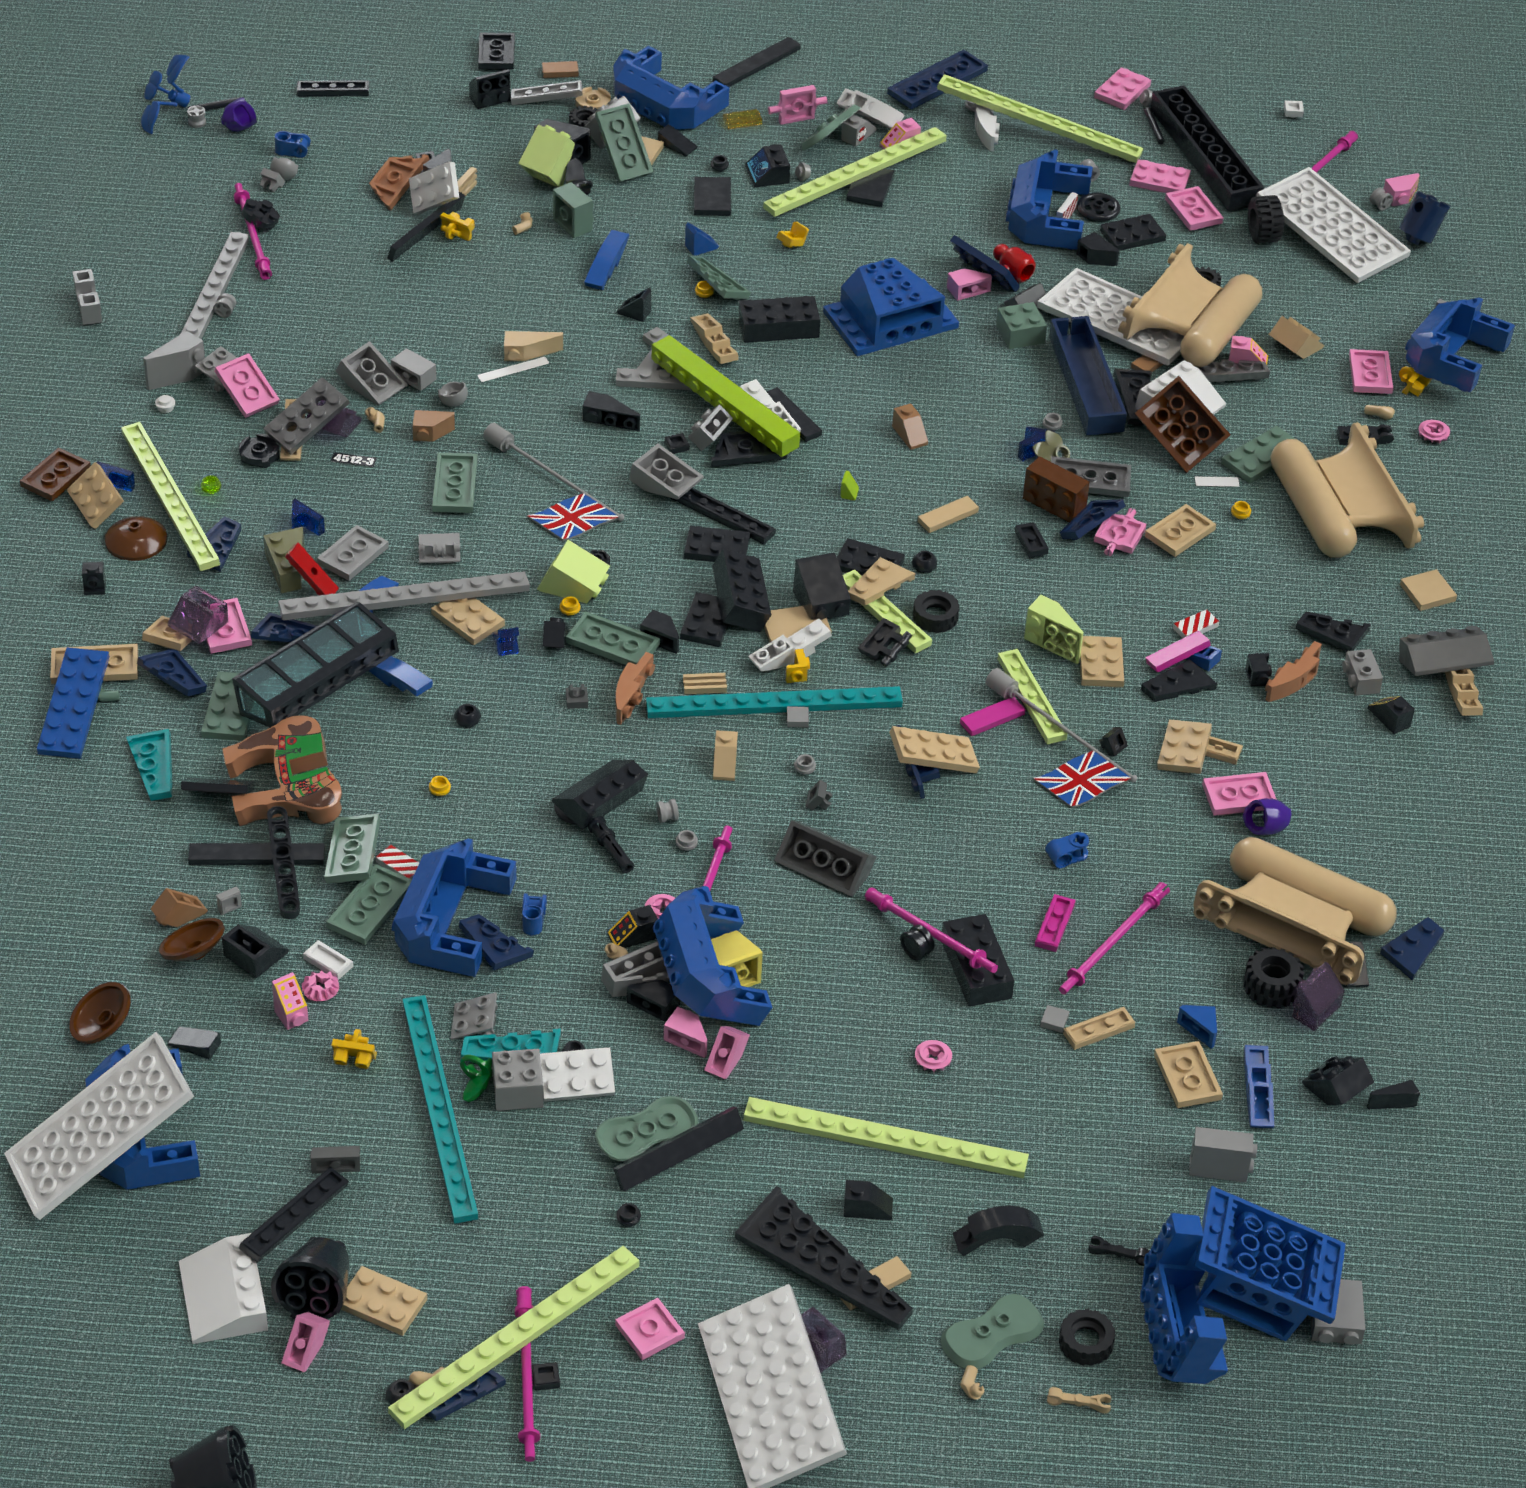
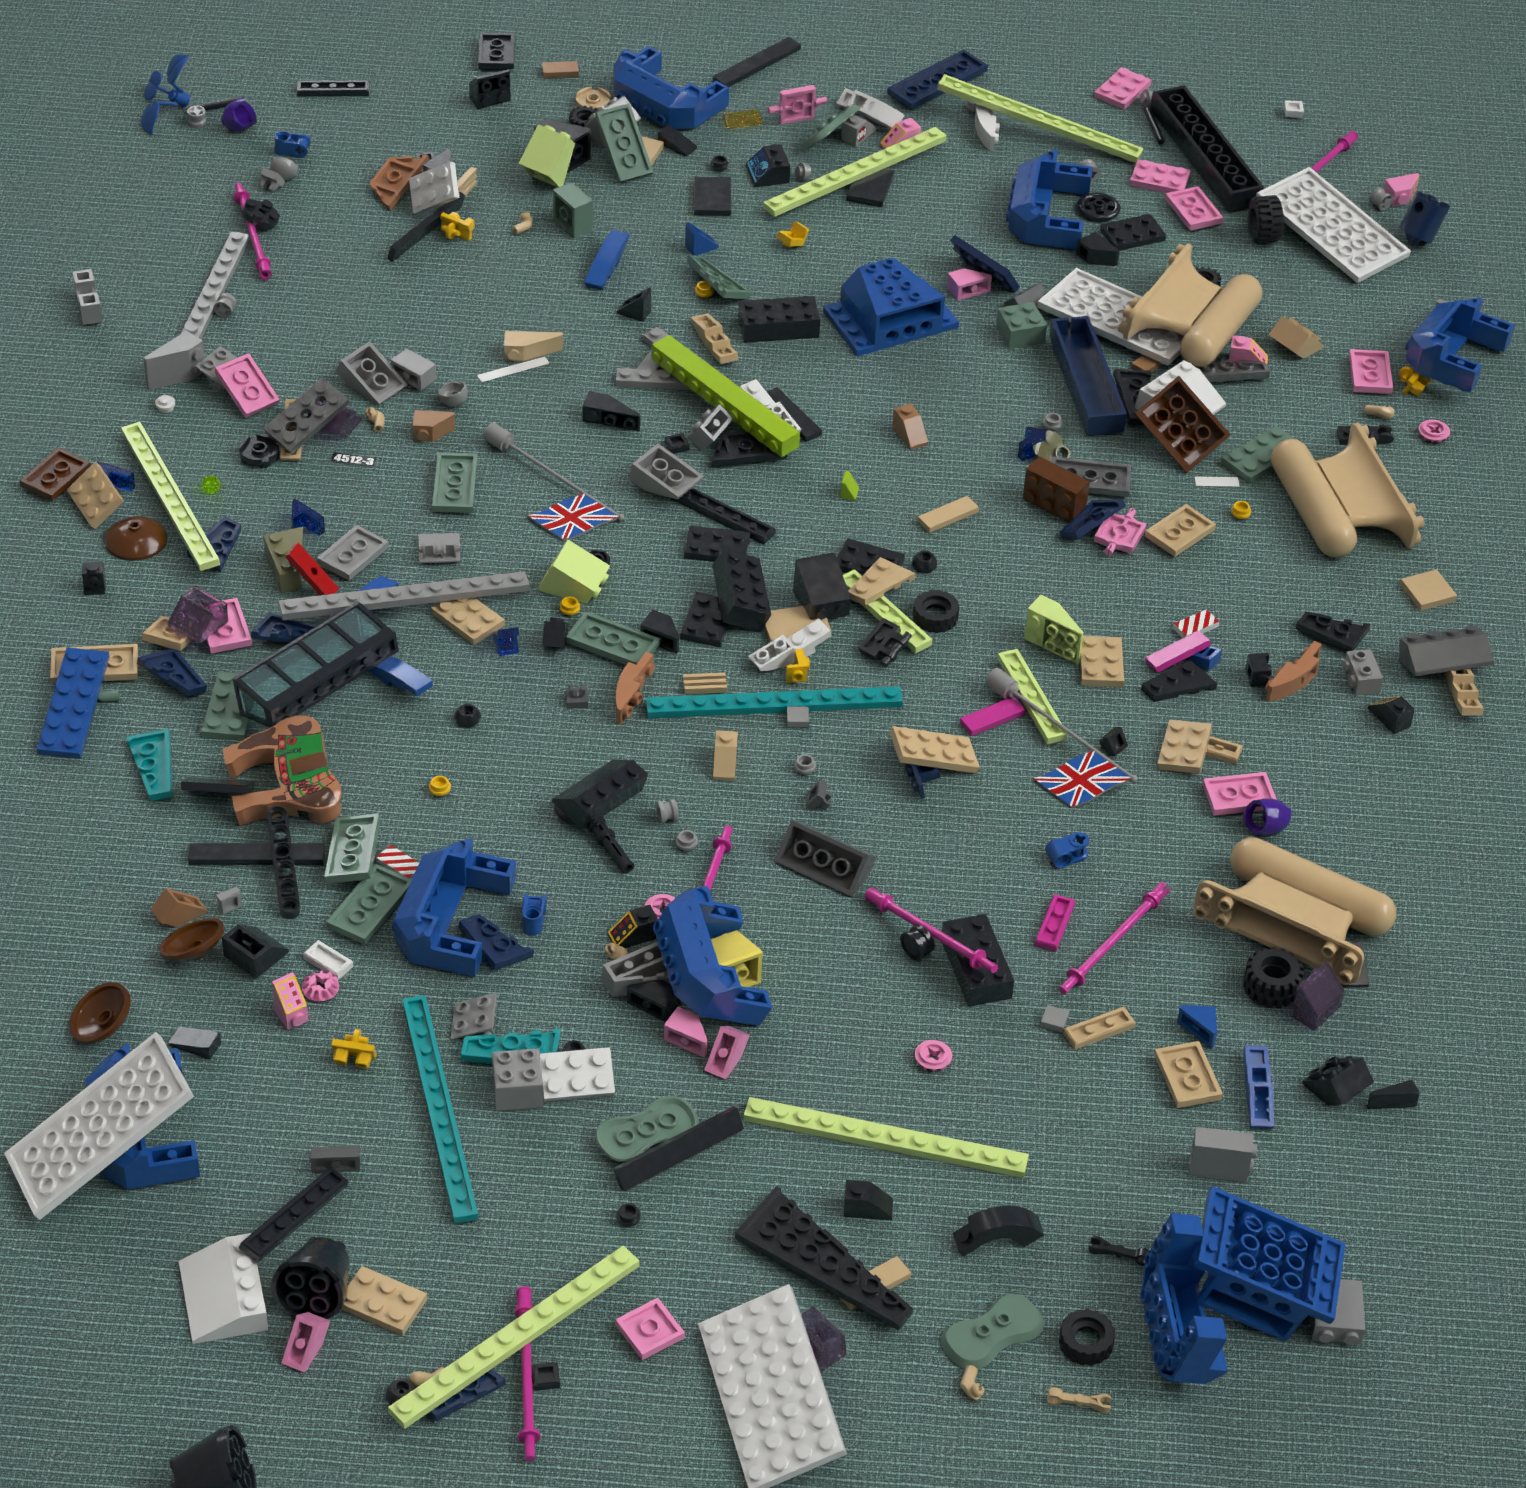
(478, 1079): green piece -> none
(546, 92): light grey tile -> none
(576, 175): black piece -> none
(1016, 261): red piece -> none
(1031, 539): black plate -> none
(1068, 207): white tile -> none
(1413, 947): dark blue wing -> none

